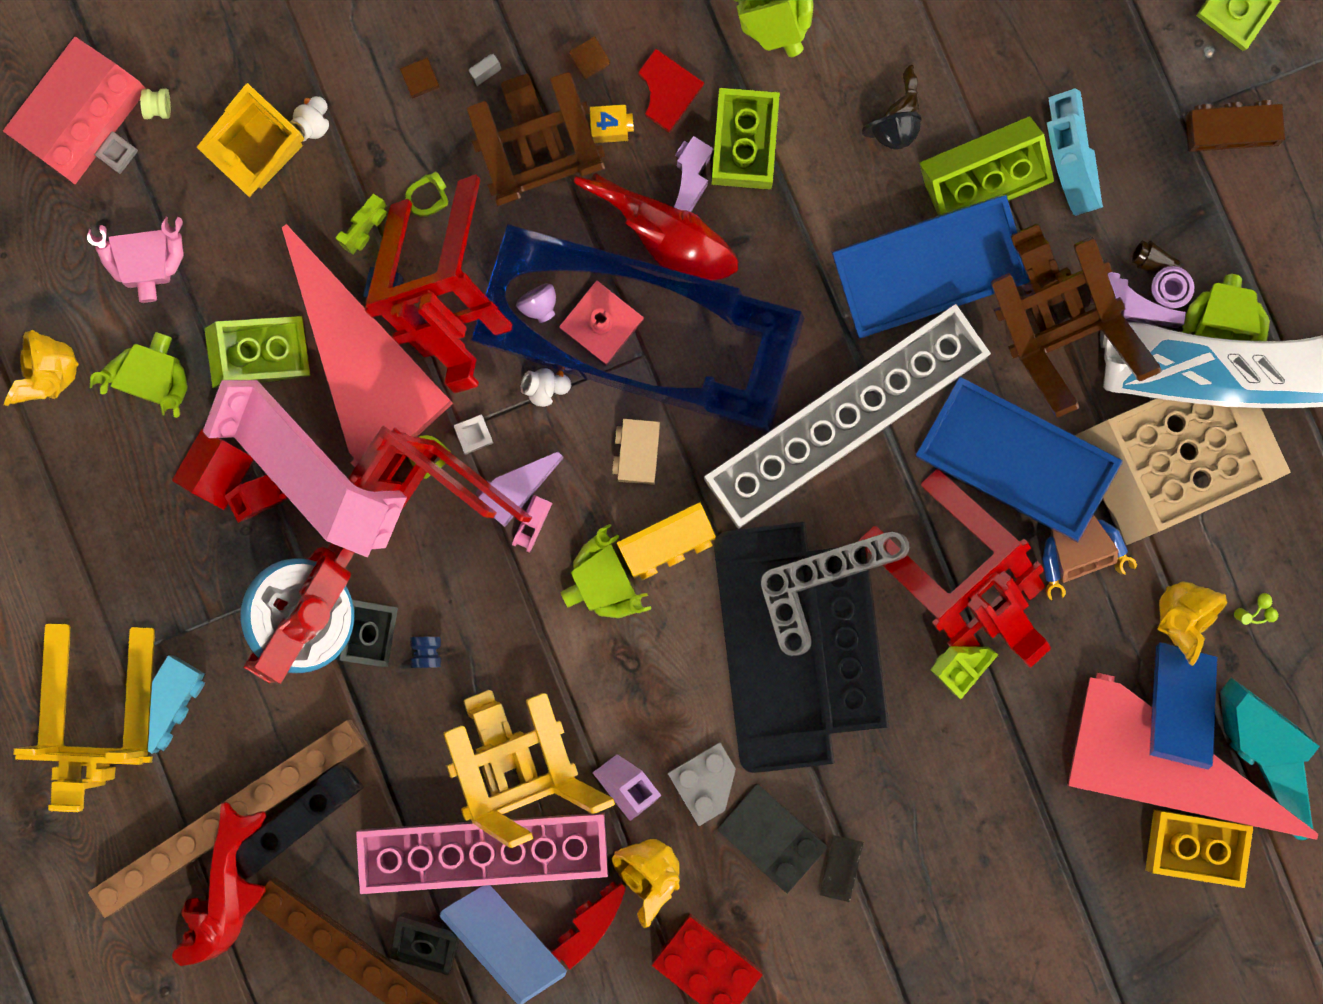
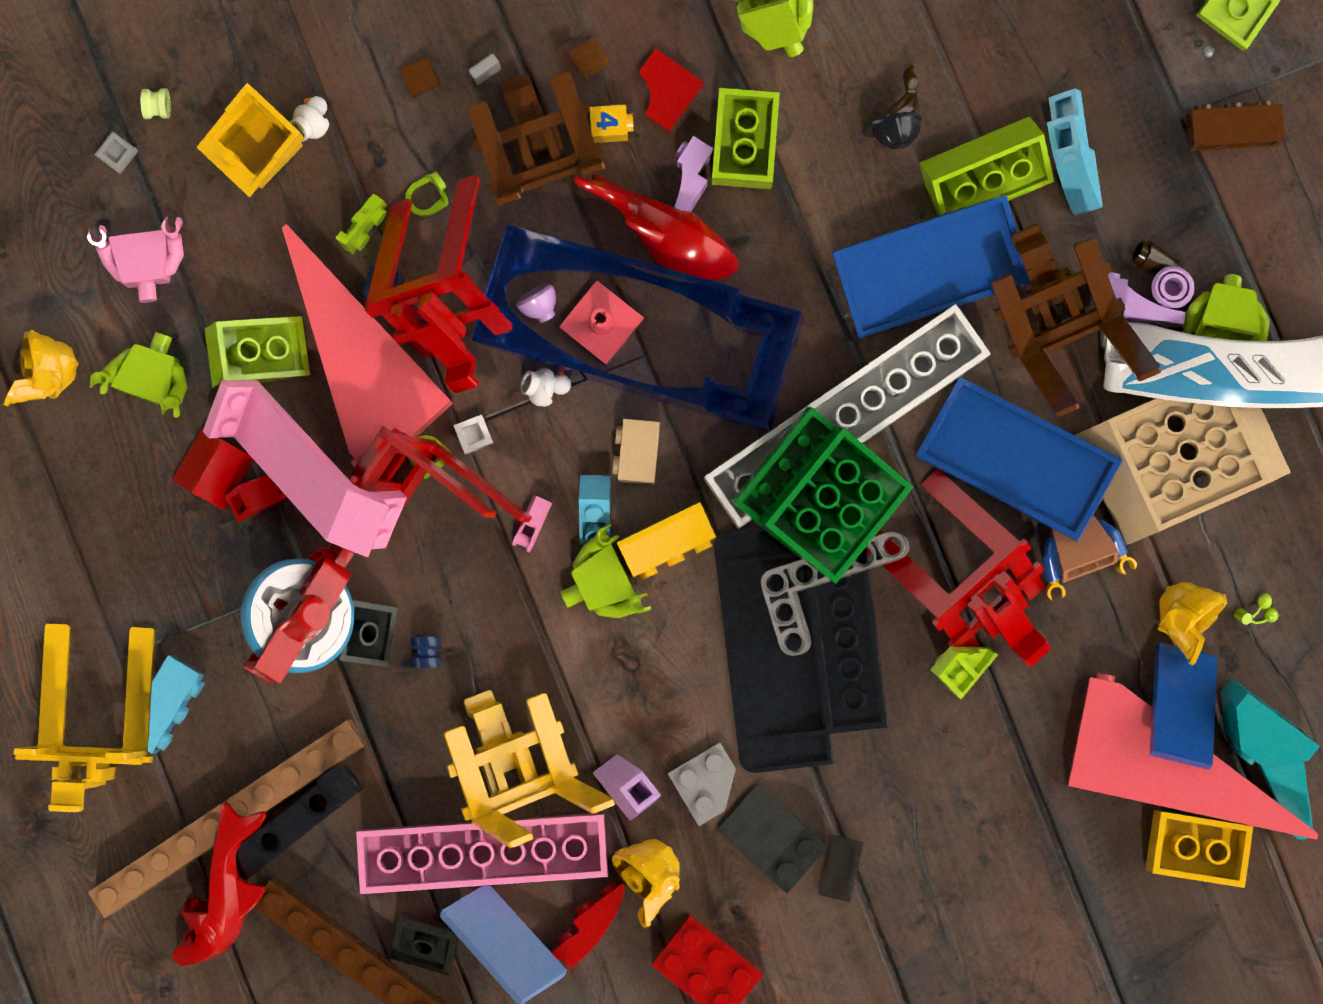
(74, 109): coral slope -> none
(520, 484): lavender slope -> none
(593, 505): none -> medium azure slope
(822, 494): none -> green slope

